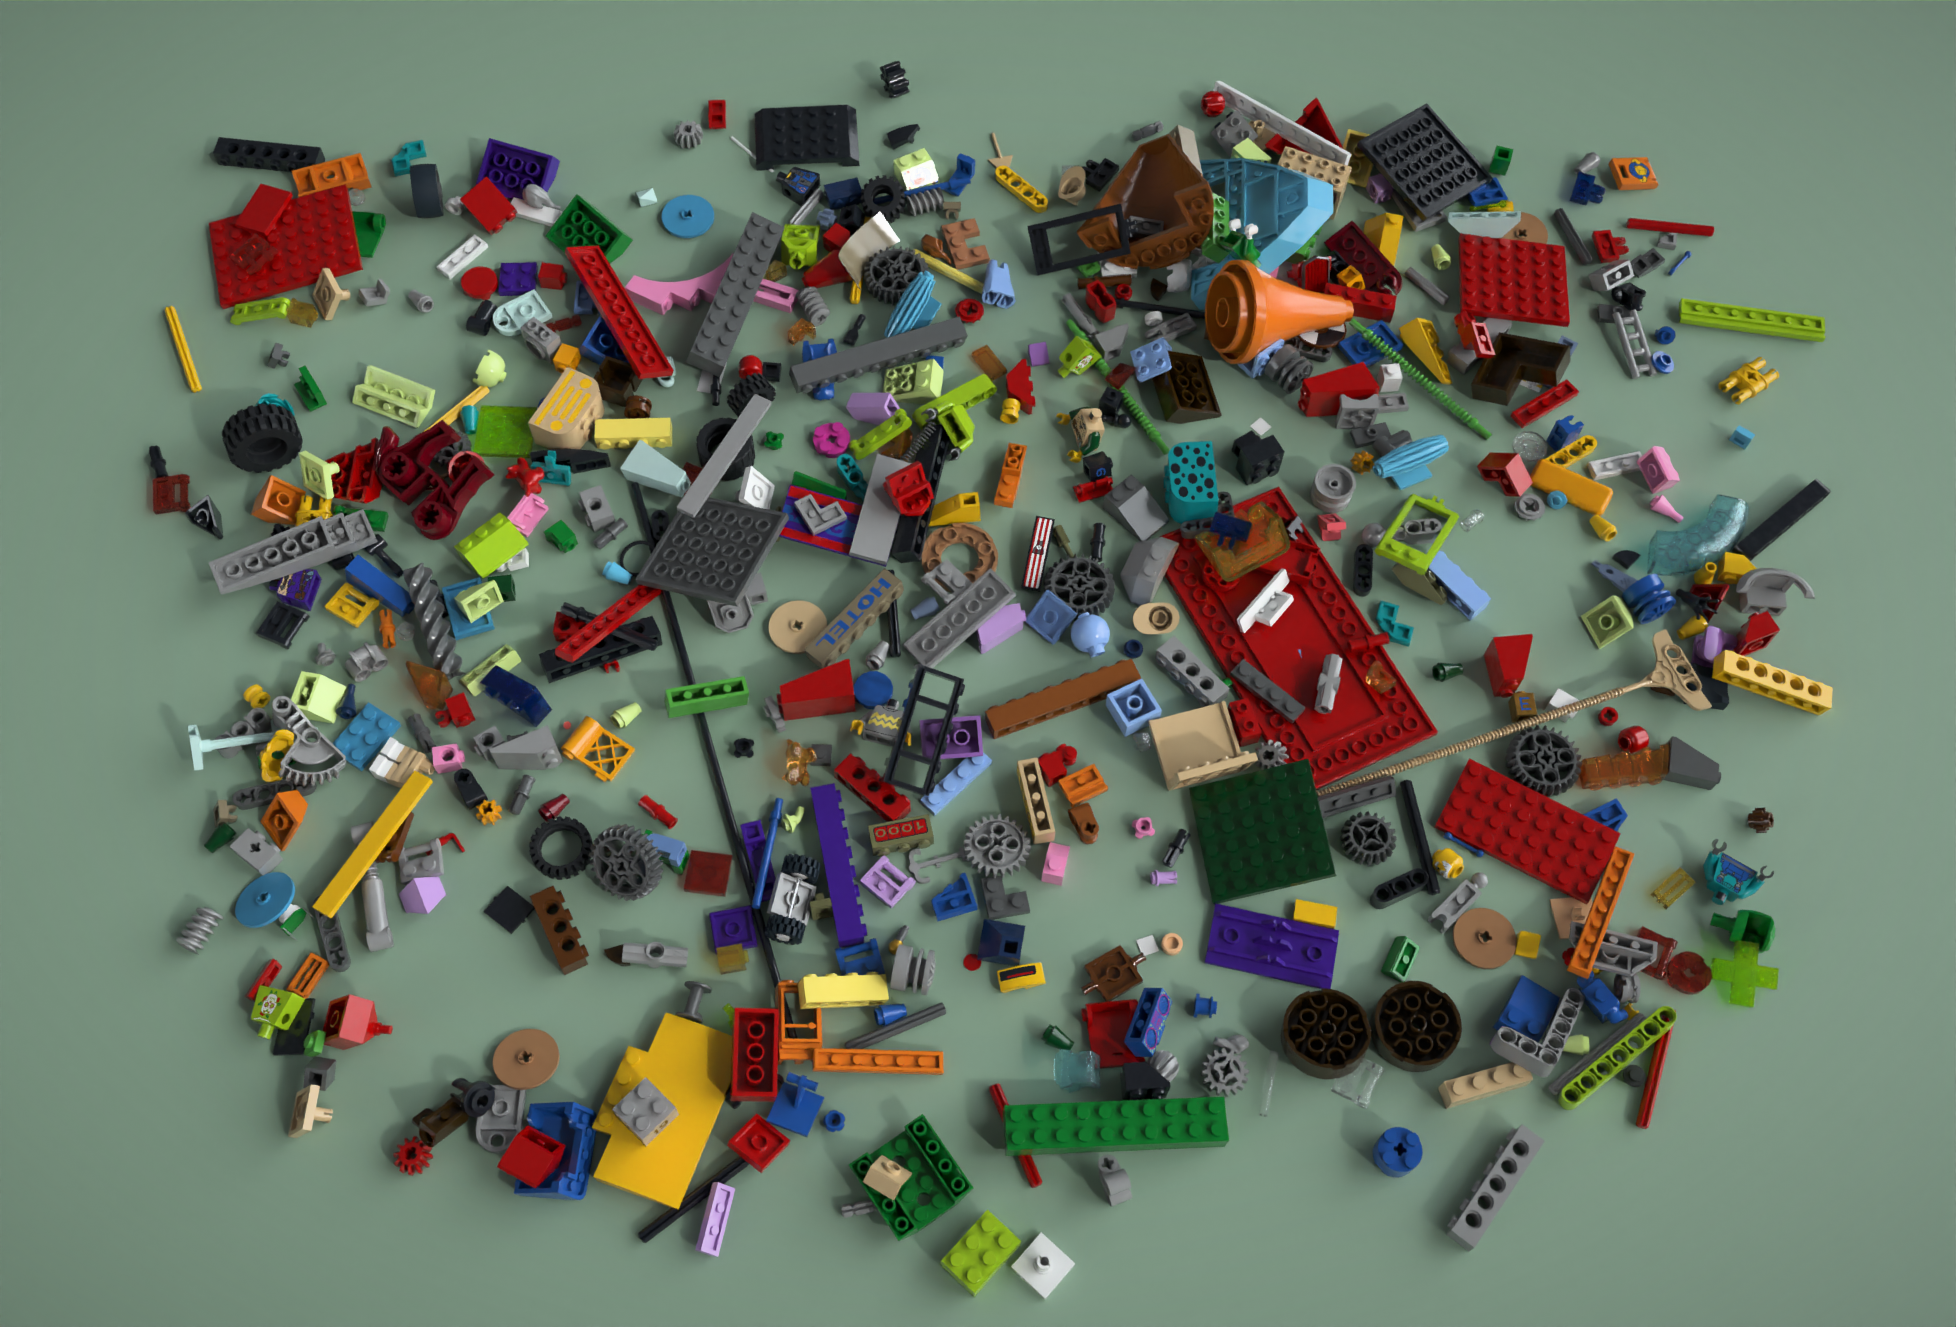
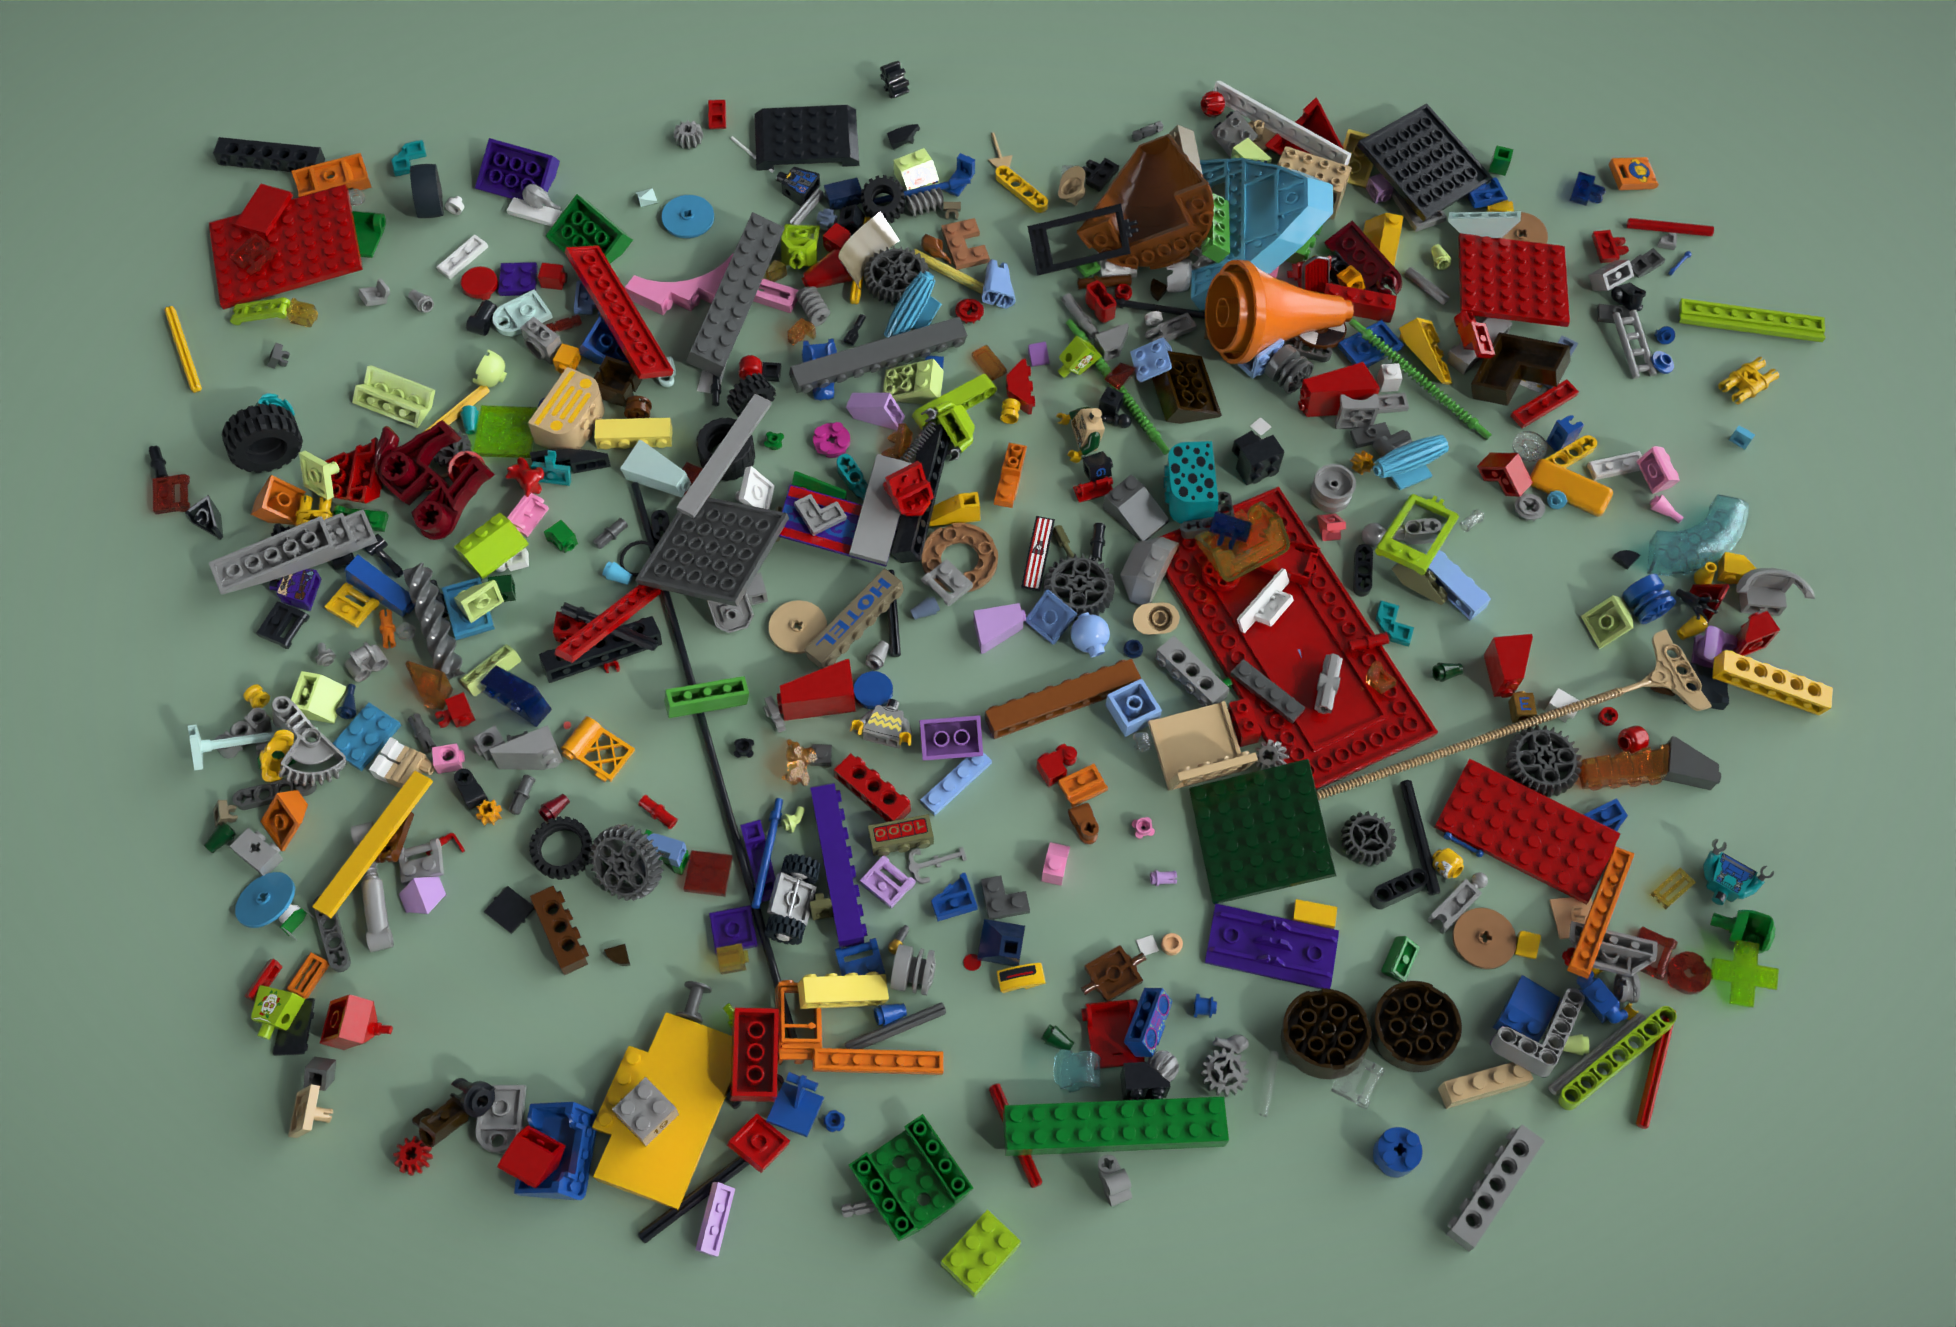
(198, 929): light grey piece -> none
(309, 390): green bracket -> none
(314, 1043): bright green plate -> none
(328, 294): tan tile -> none
(489, 206): red slope -> none
(510, 1064): medium nougat piece -> none
(593, 499): light grey brick -> none
(625, 715): yellowish green cone -> none
(641, 955): light grey piece -> none
(880, 434): lime plate -> none
(886, 1177): tan piece -> none
(903, 725): black window -> none
(959, 619): light grey tile -> none
(985, 834): light grey gear -> none
(1035, 801): tan brick -> none
(1043, 1265): white tile -> none
(1146, 226): light grey slope -> none
(1176, 848): black axle -> none
(1239, 245): green torso -> none
(1292, 525): tile -> none
(1357, 796): dark grey plate -> none
(1502, 204): clear neon green hinge -> none
(1573, 236): dark grey axle -> none
(1588, 163): light grey cone -> none
(1603, 528): yellow cone -> none
(1619, 579): sand blue piece -> none
(1634, 1075): pearl dark grey plate -> none
(1760, 820): reddish brown gear -> none
(1782, 520): black beam -> none

